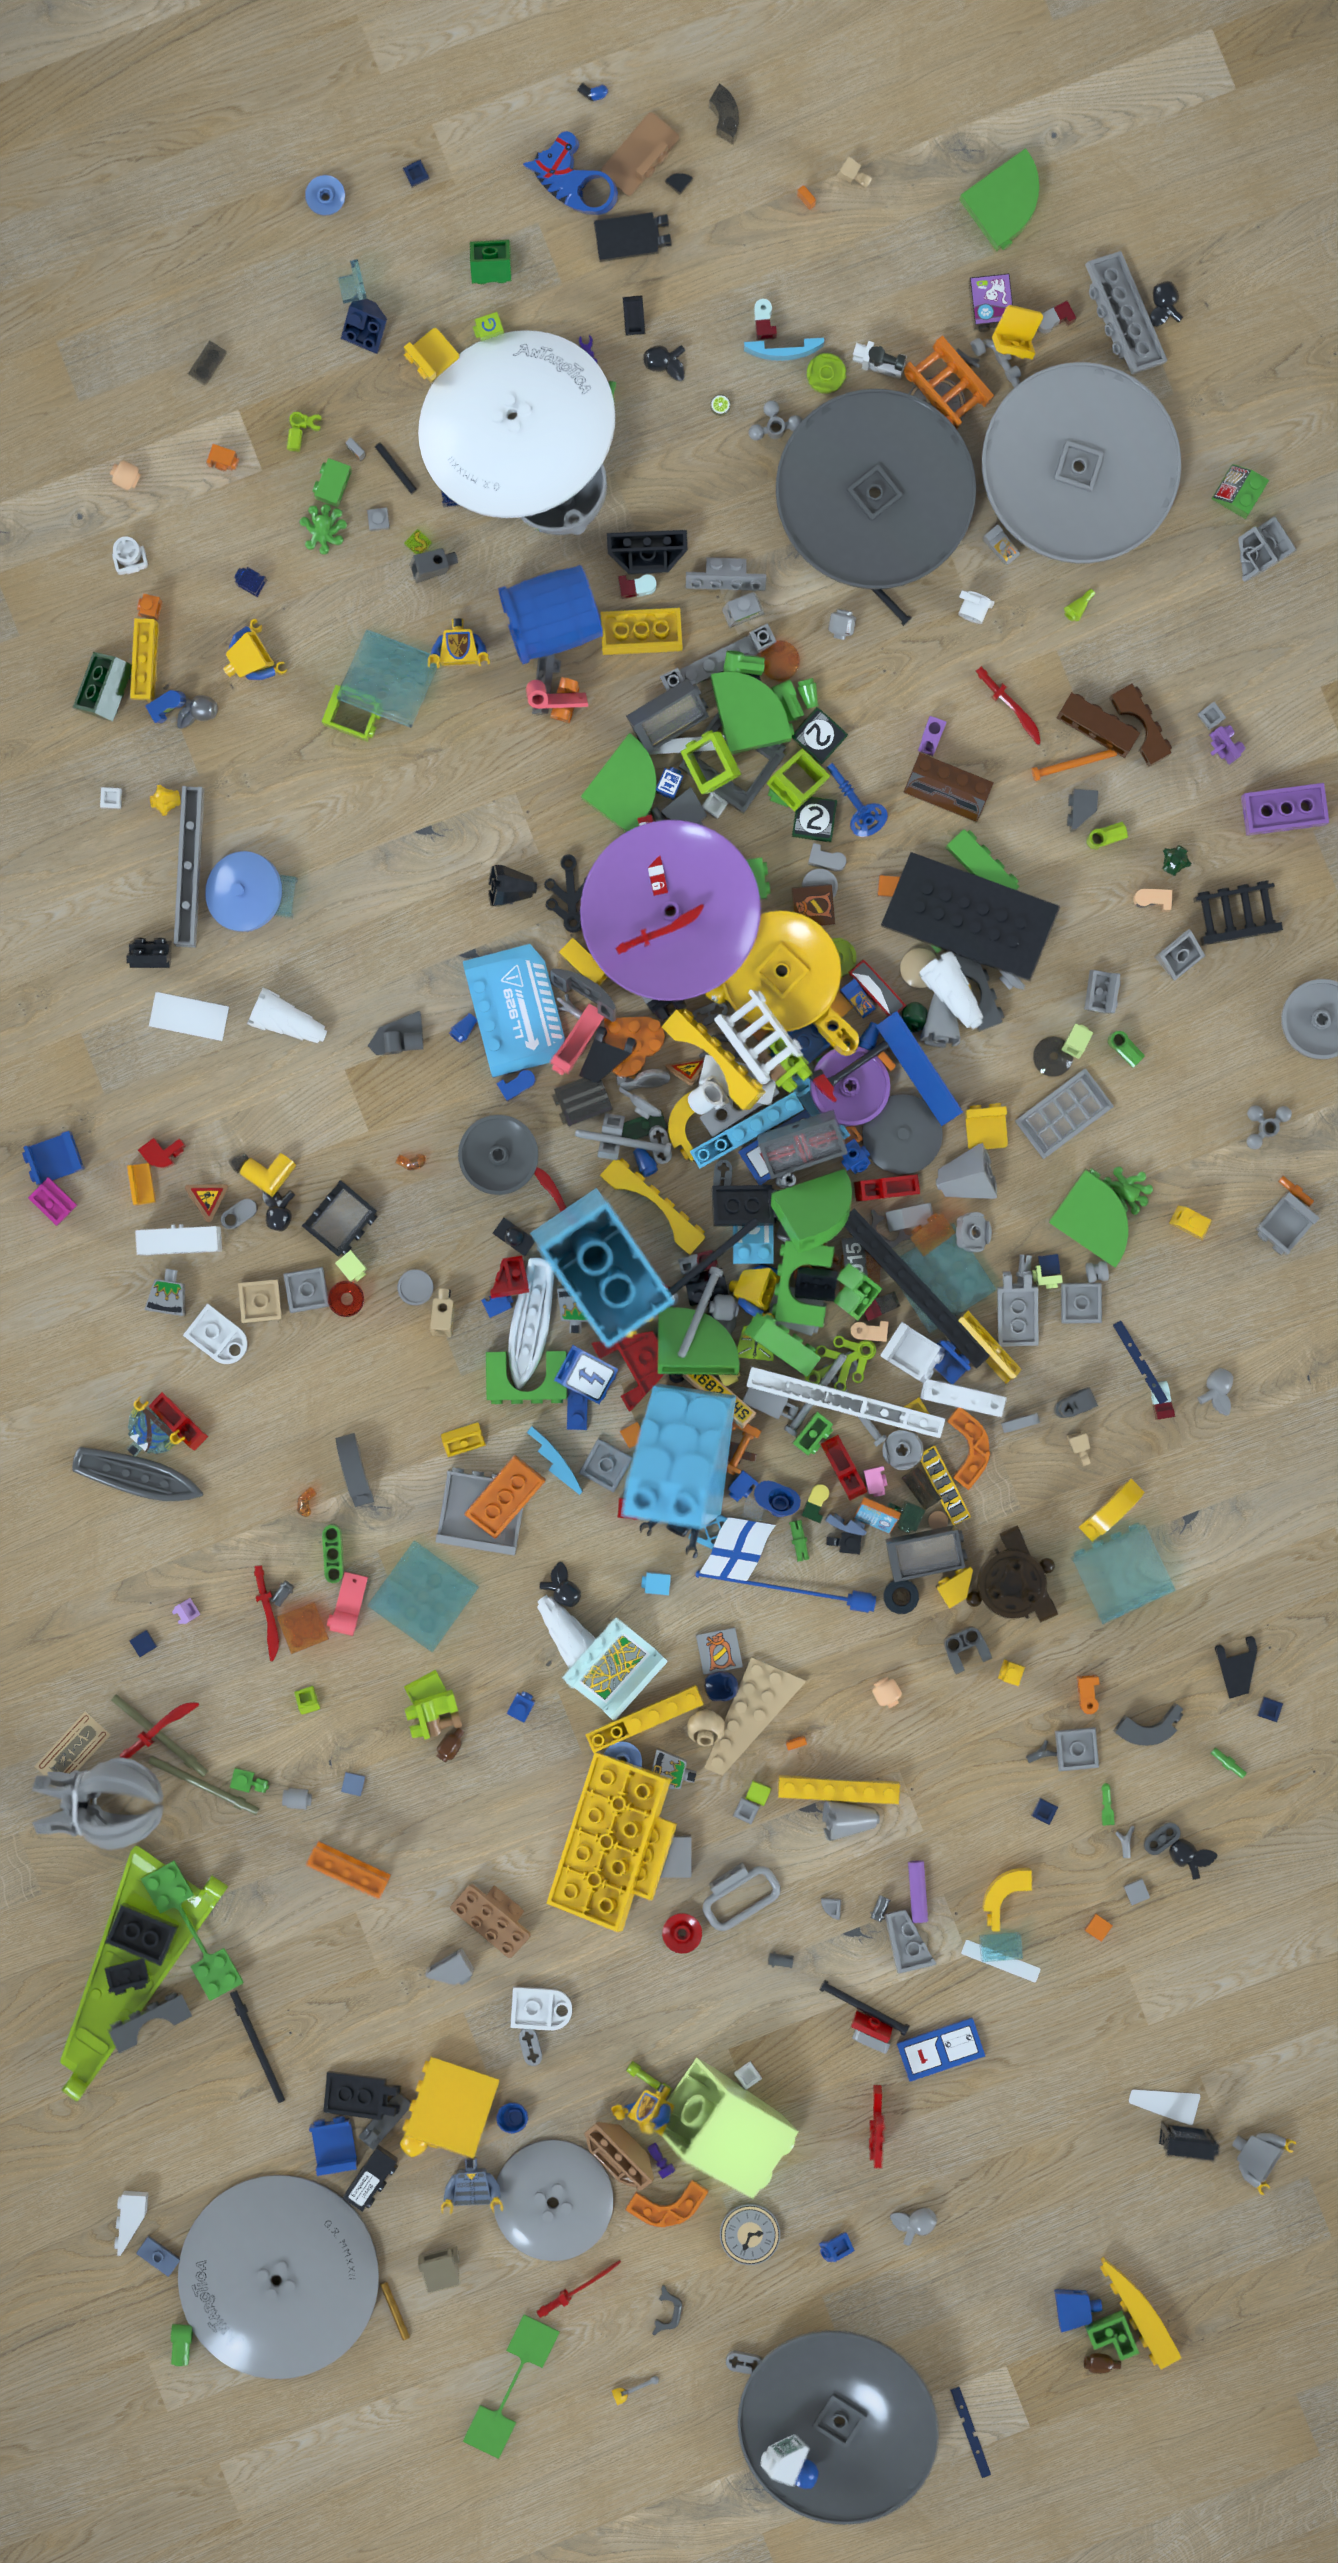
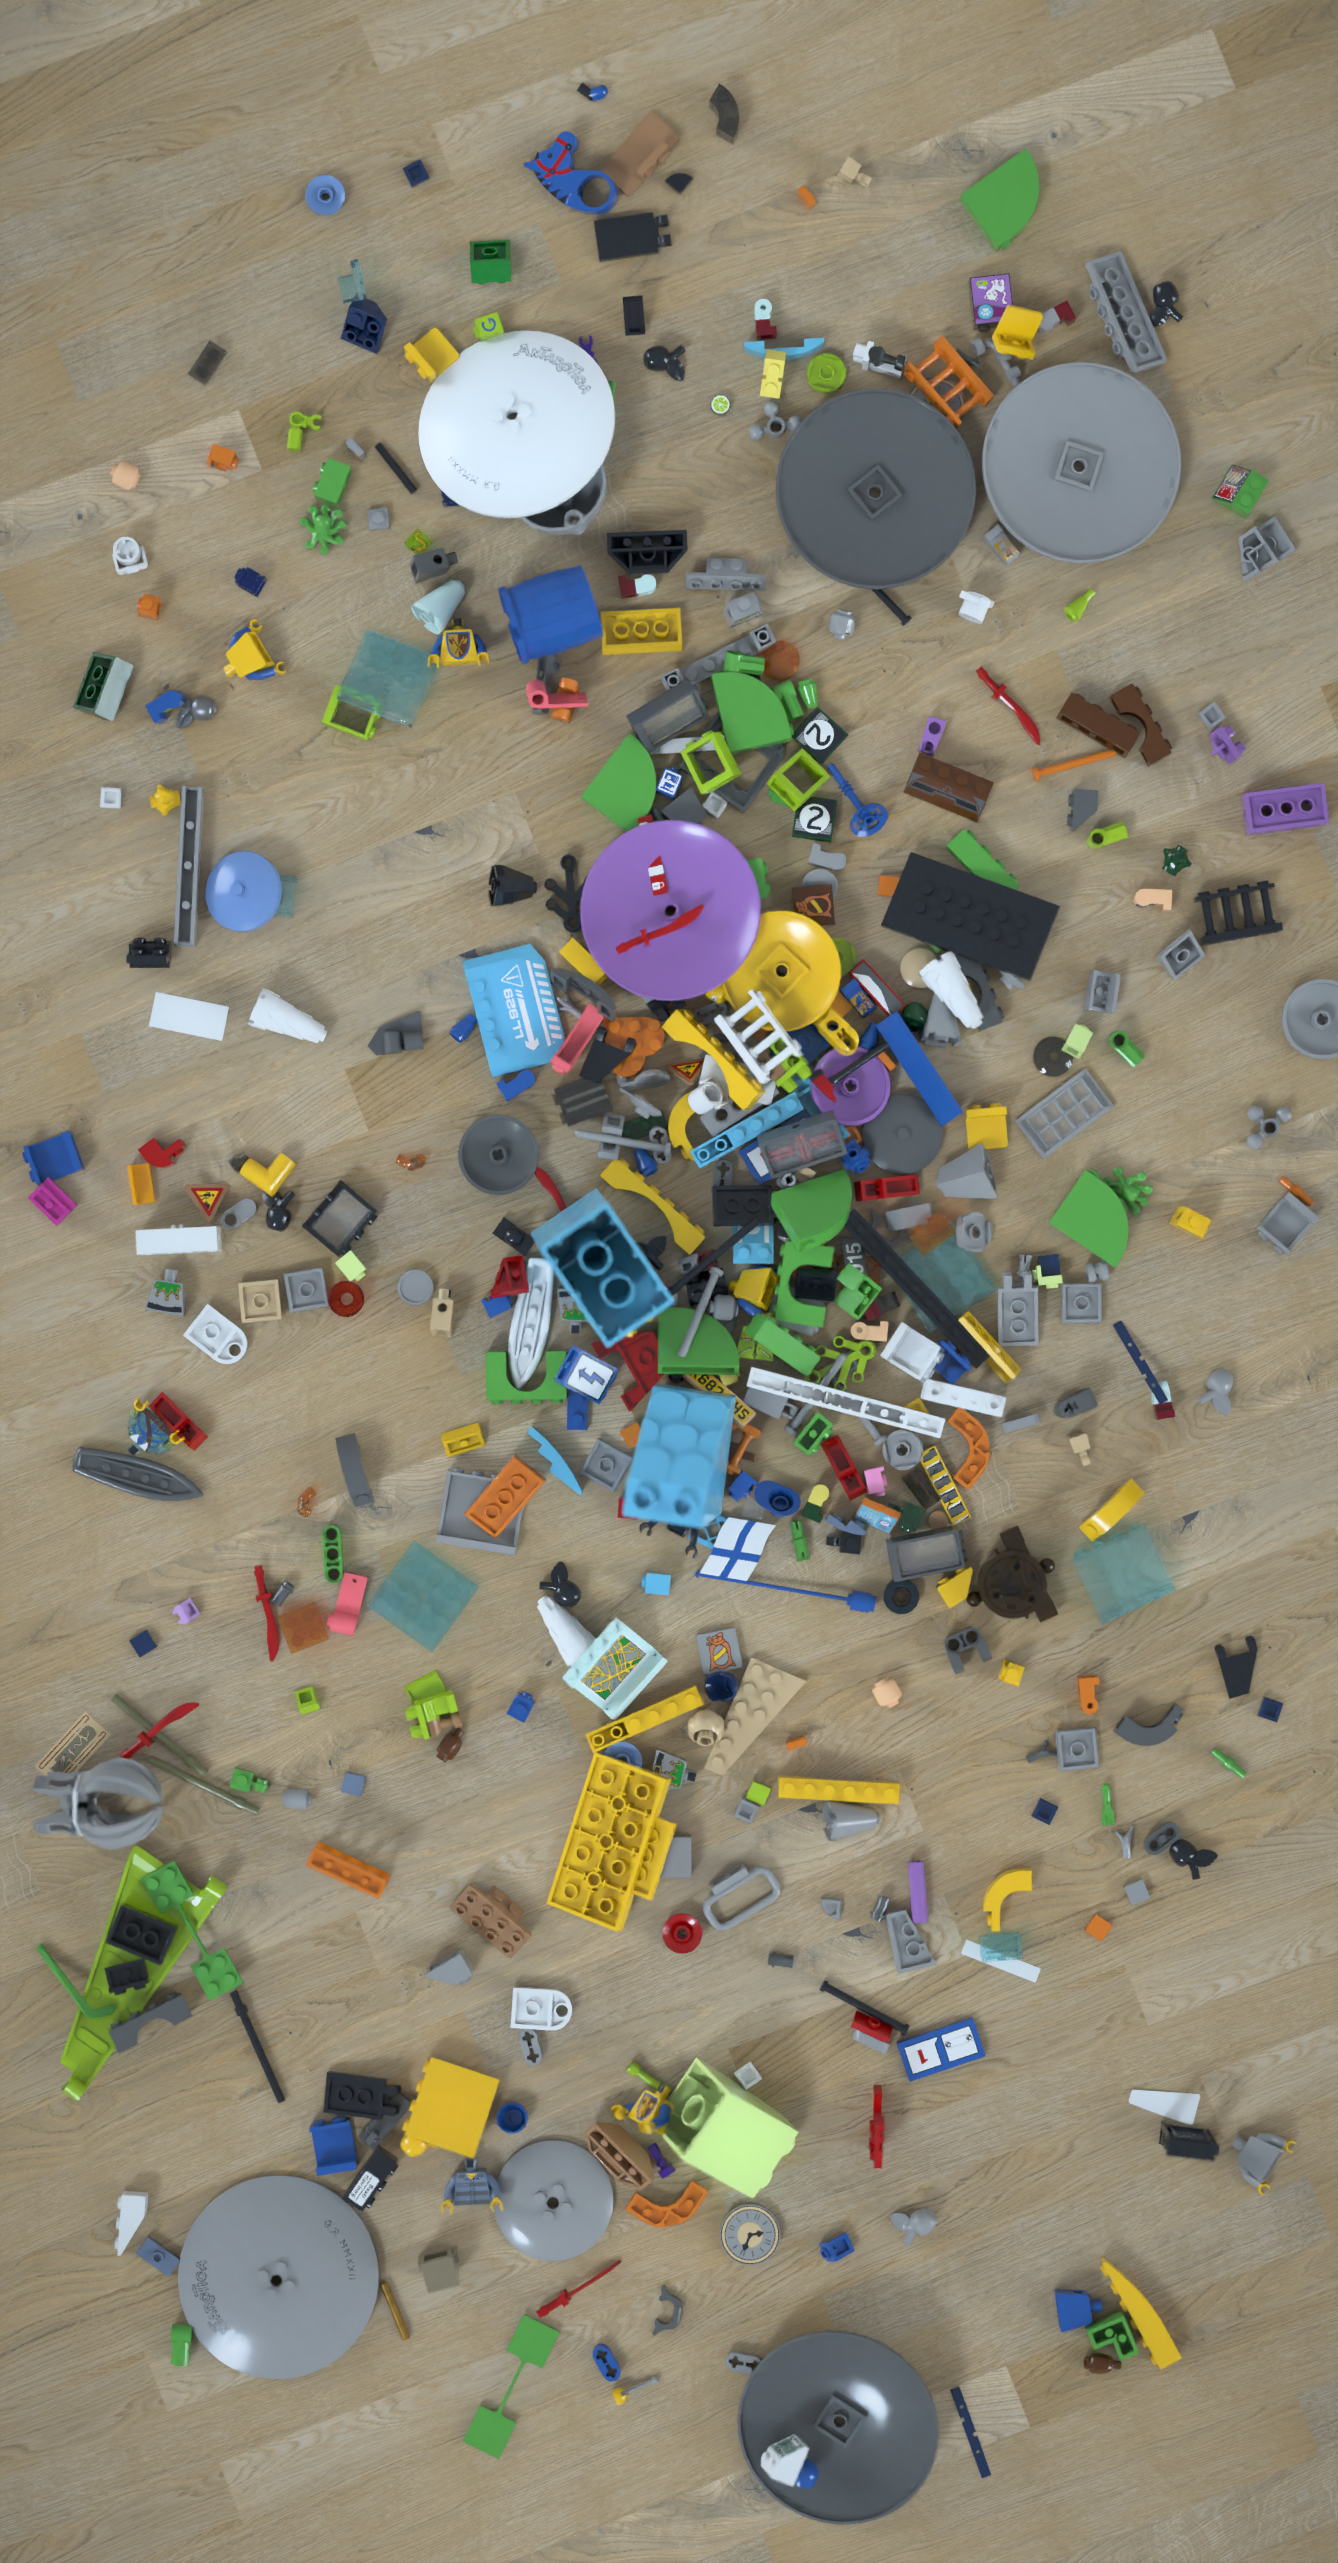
(85, 2008): none -> bright green piece
(144, 659): yellow fence -> none
(439, 605): none -> light aqua cone
(610, 2359): none -> blue beam
(652, 1250): none -> black piece
(773, 373): none -> light yellow piece
(803, 1175): none -> tan piece

